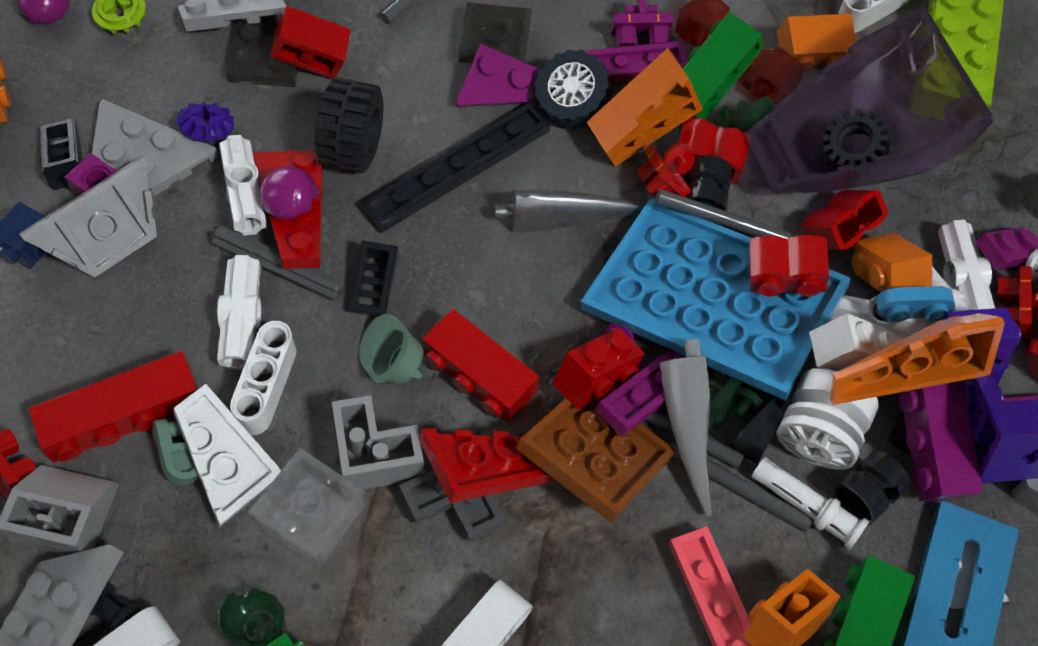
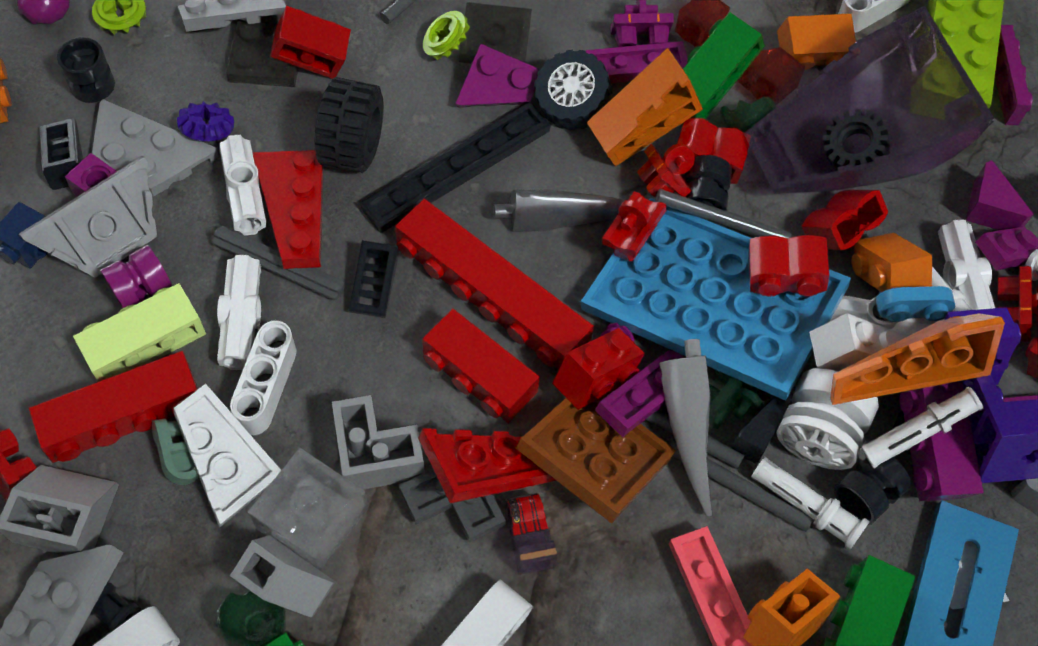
(86, 69): none -> black wheel
(136, 278): none -> magenta wheel
(140, 333): none -> yellowish green brick
(282, 576): none -> light grey slope
(288, 192): magenta hair -> none
(390, 351): sand green piece -> none
(451, 28): none -> lime gear
(491, 284): none -> red brick
(530, 534): none -> leg
(633, 226): none -> red hips
(936, 419): none -> white pin
(996, 202): none -> magenta slope
(1011, 78): none -> magenta plate

